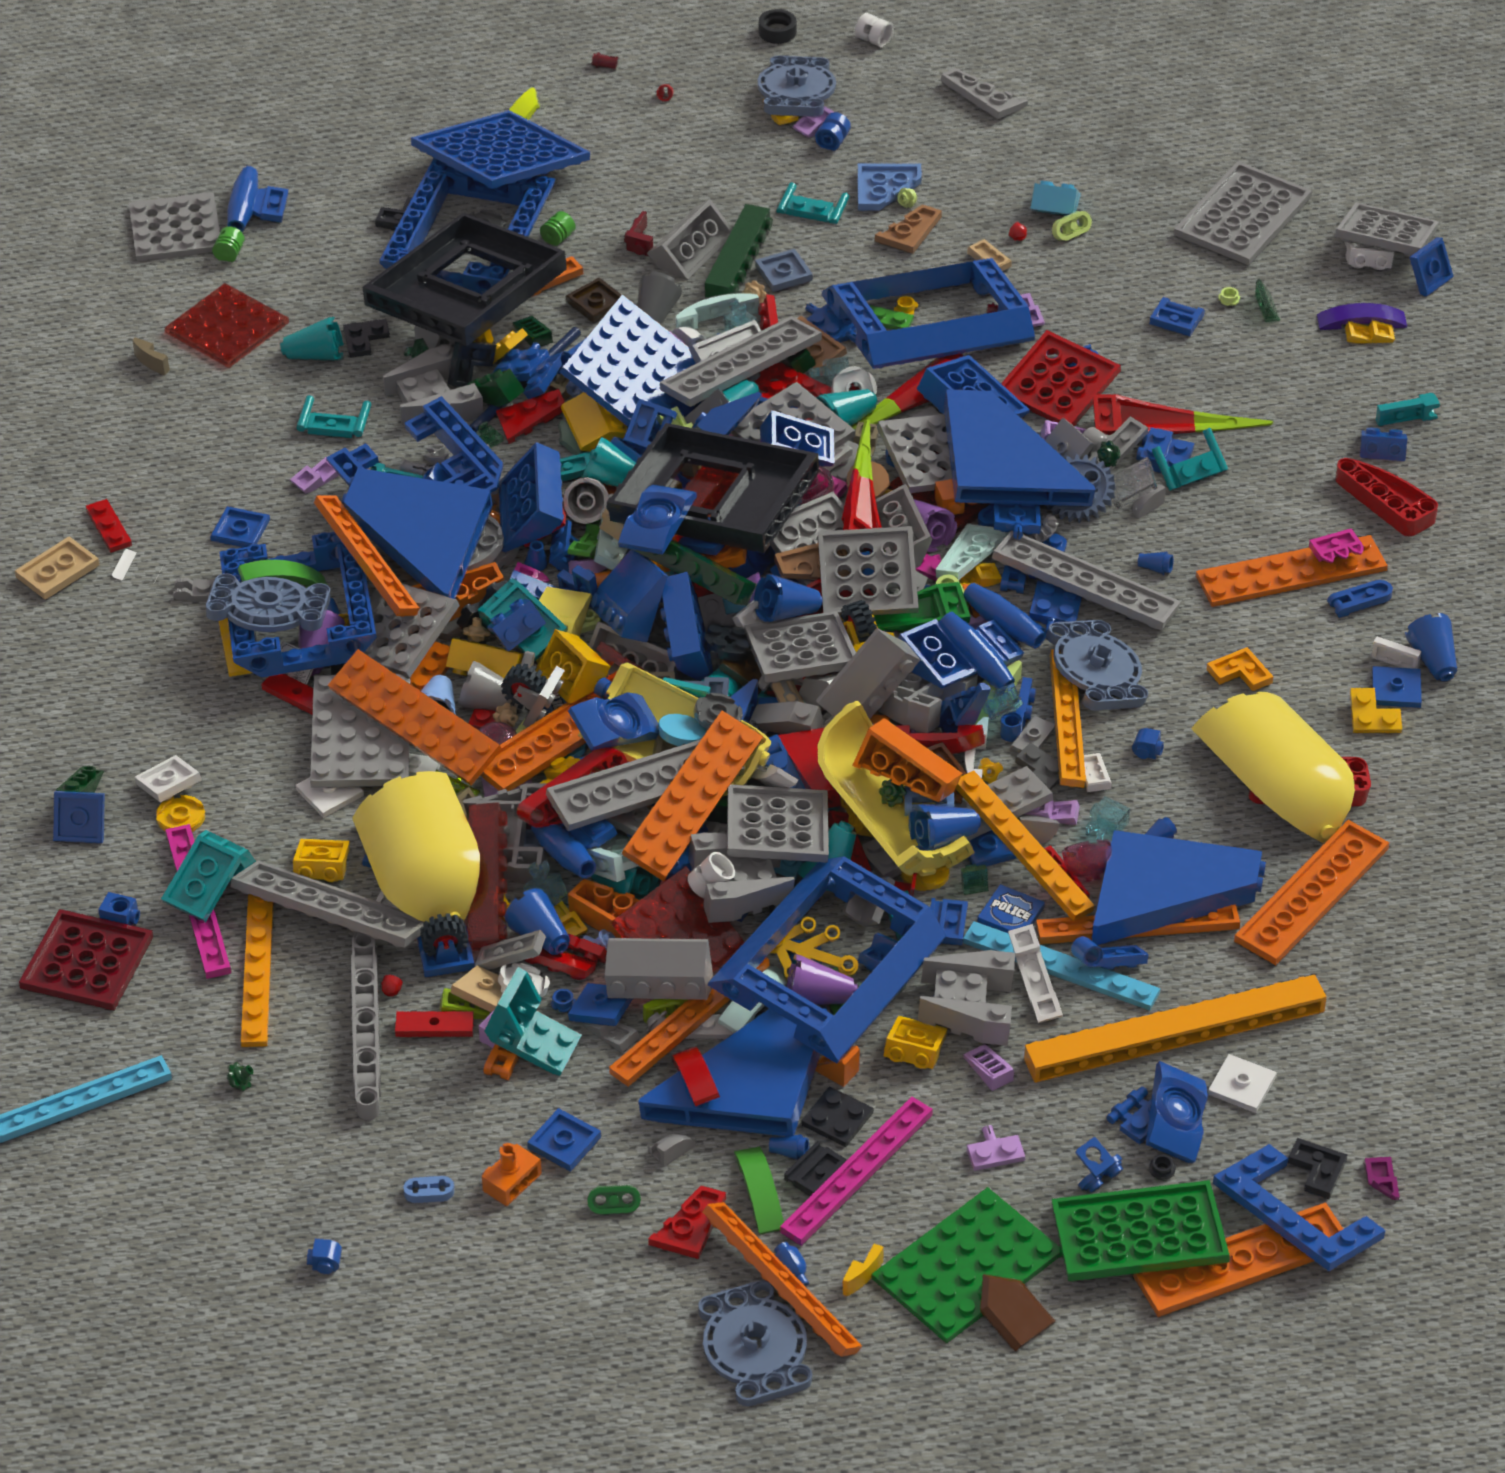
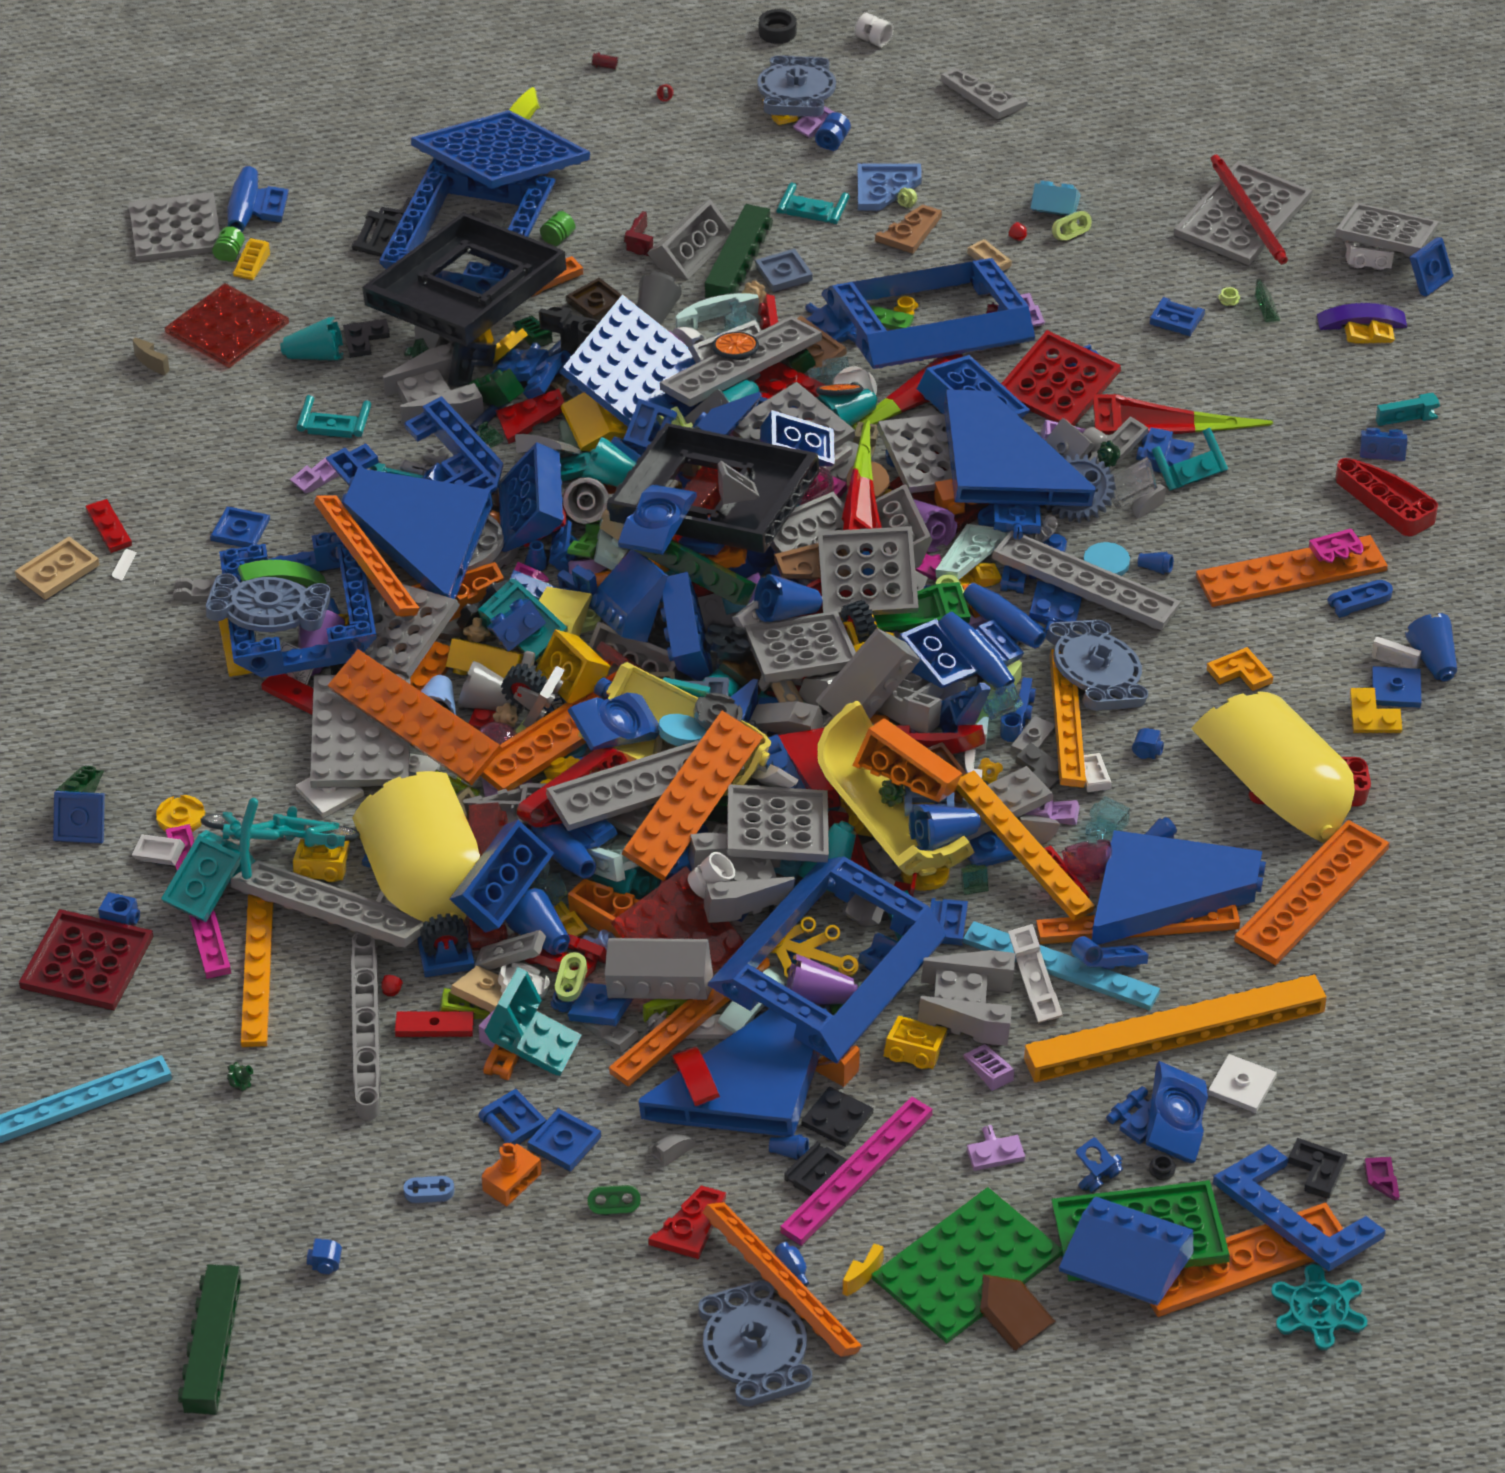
(158, 849): none -> white tile
(168, 778): white plate -> none
(210, 1339): none -> dark green brick
(252, 258): none -> yellow slope
(290, 826): none -> teal piece
(381, 236): none -> black plate
(501, 876): none -> blue brick
(518, 1112): none -> blue plate
(526, 441): none -> light grey slope
(570, 979): none -> yellowish green plate
(572, 328): none -> black plate
(734, 486): none -> light grey slope
(735, 345): none -> orange wheel
(760, 1189): bright green slope -> none
(839, 389): none -> black wheel
(1010, 910): tile -> none
(1109, 557): none -> medium azure tile
(1127, 1250): none -> blue slope
(1249, 209): none -> red piece
(1319, 1292): none -> teal plate

